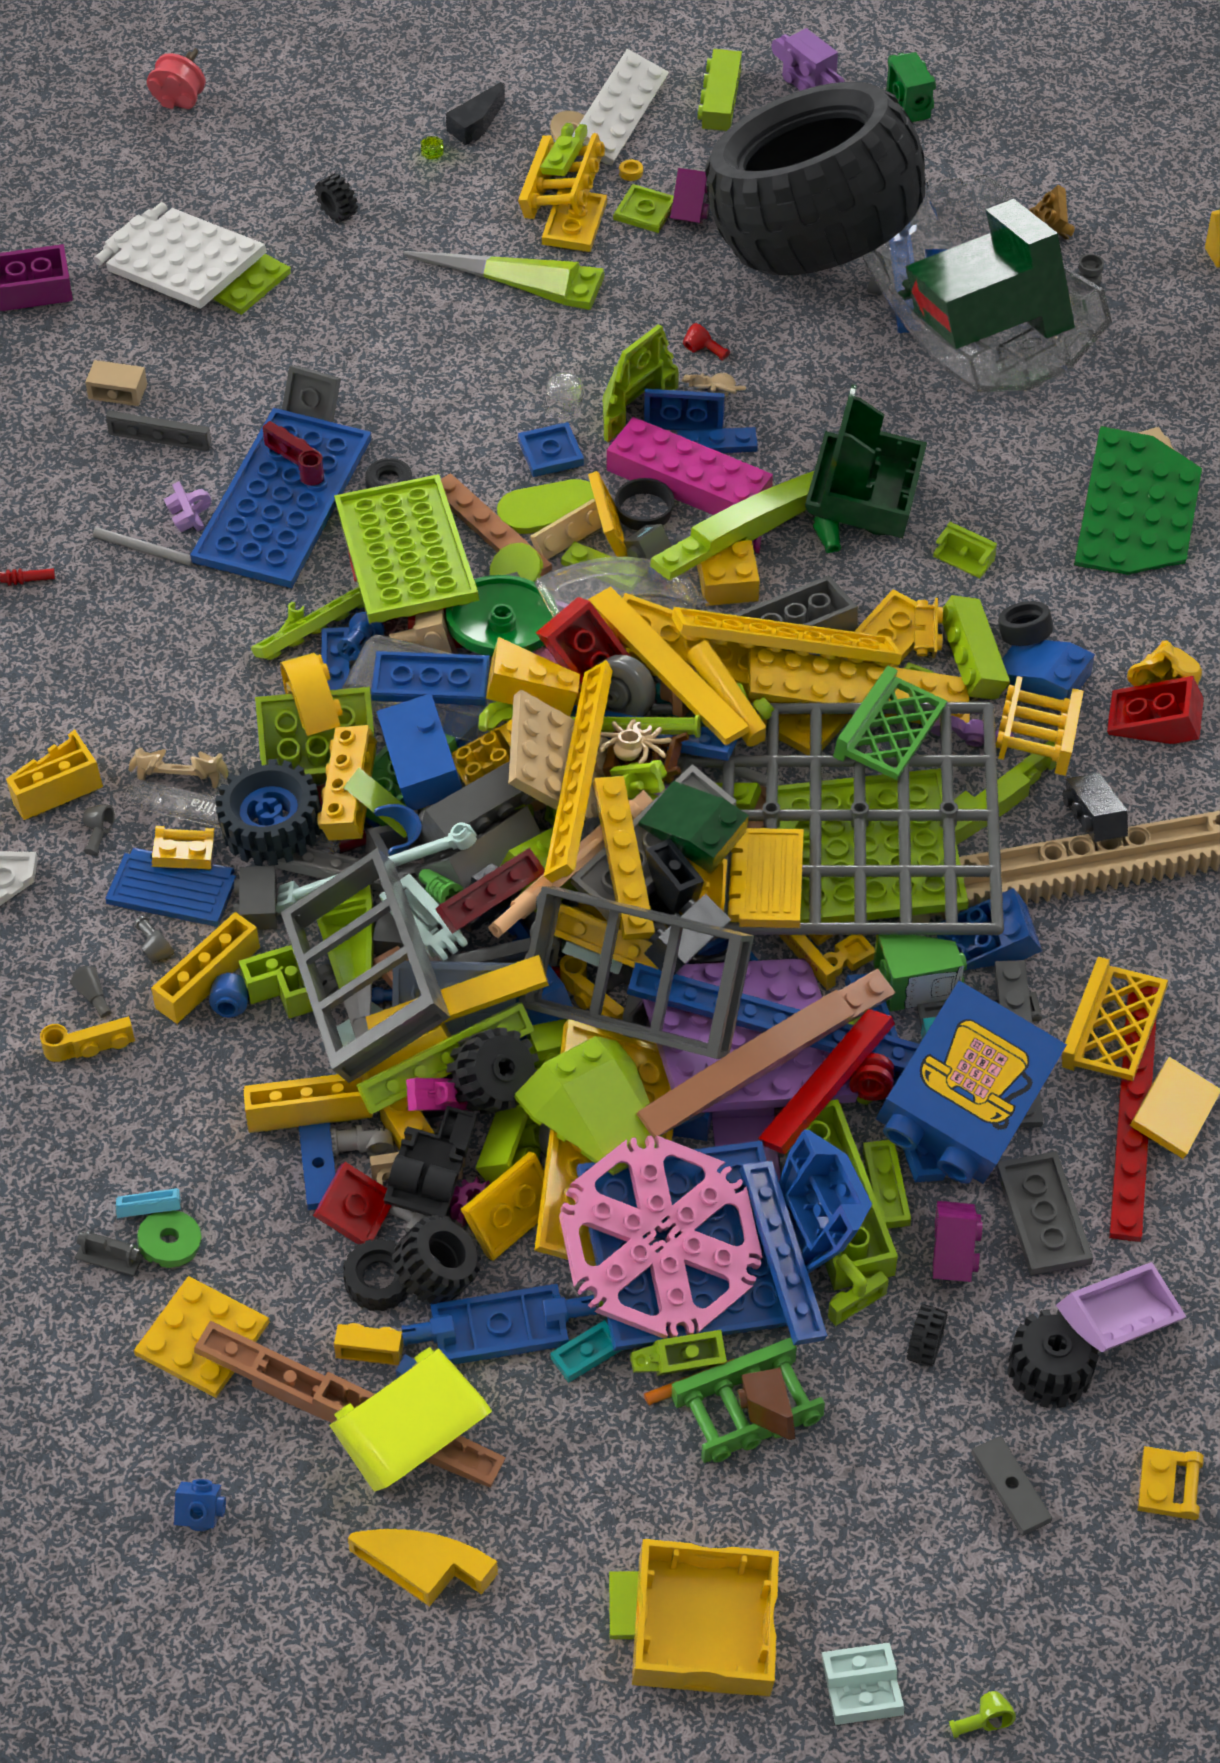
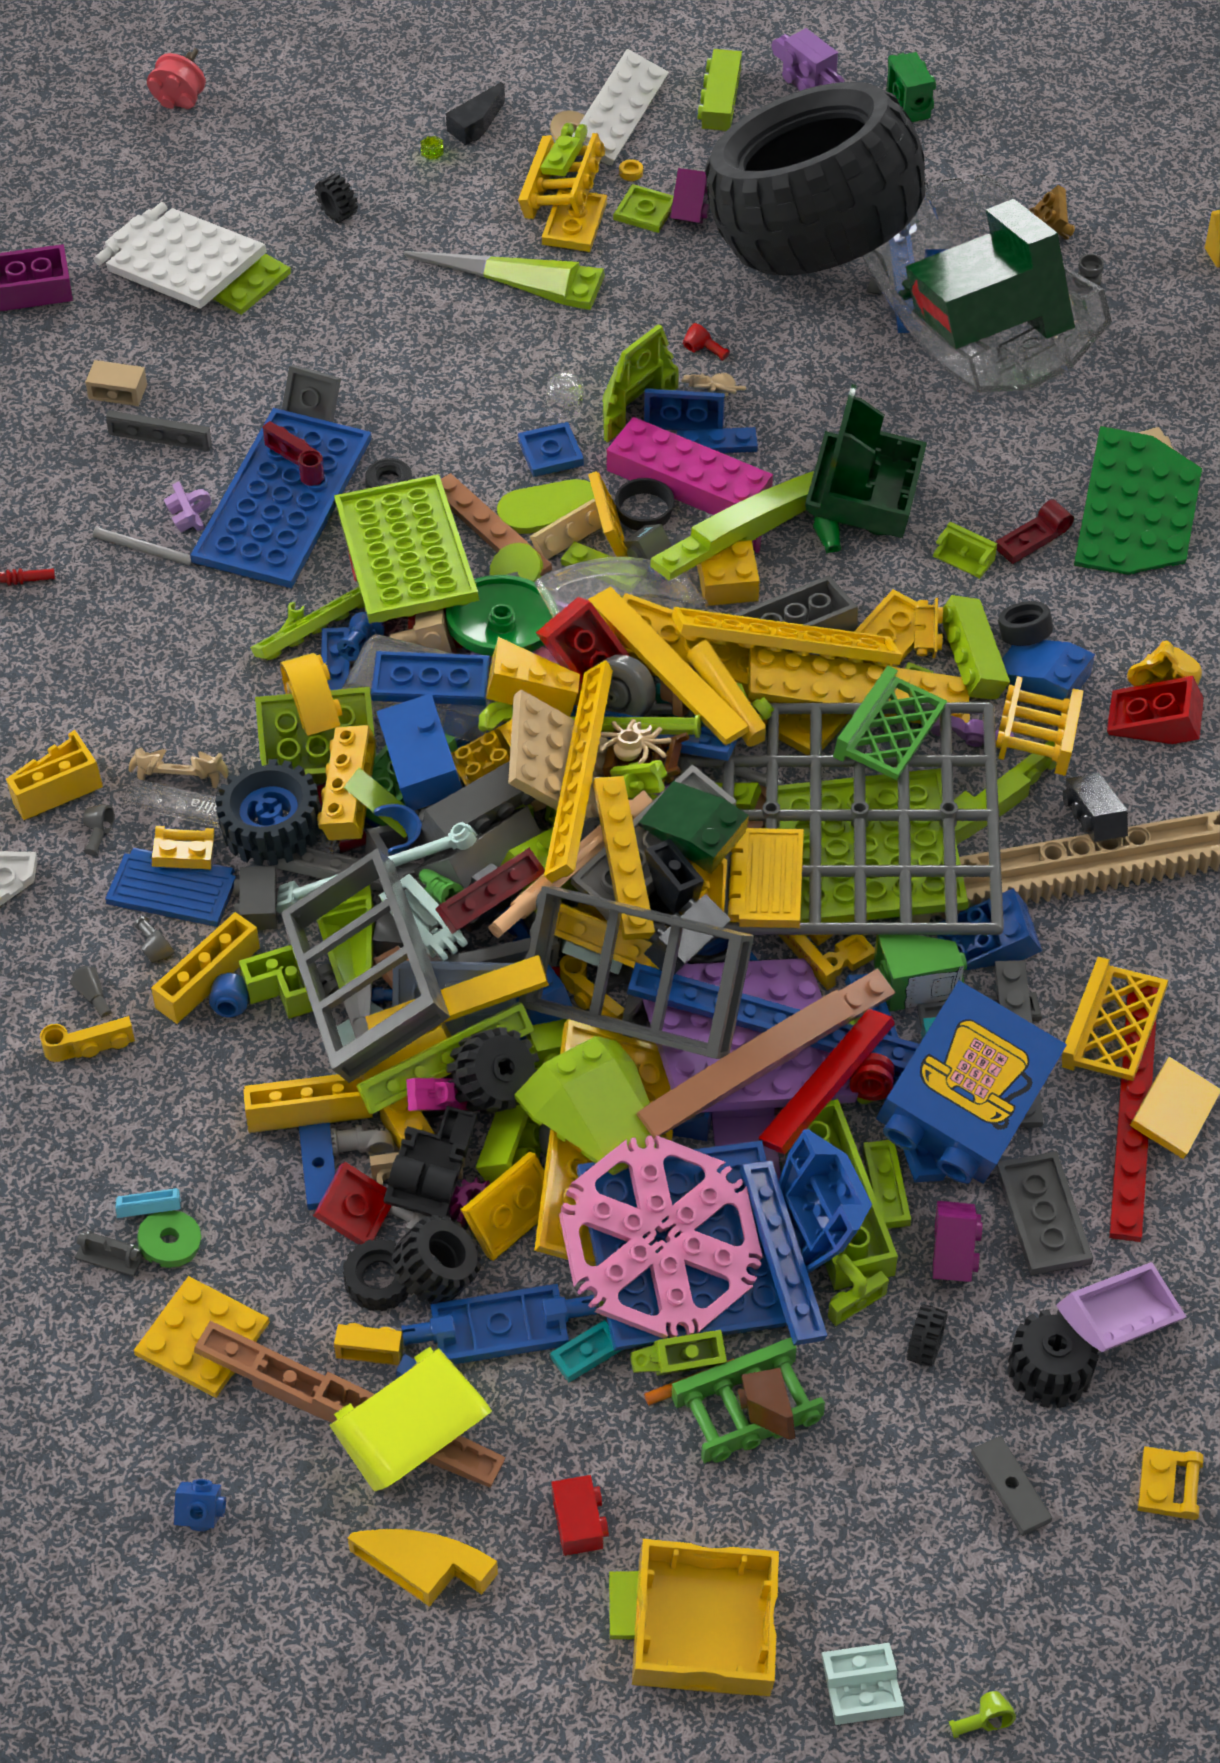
(578, 1515): none -> red brick
(1049, 524): none -> dark red plate

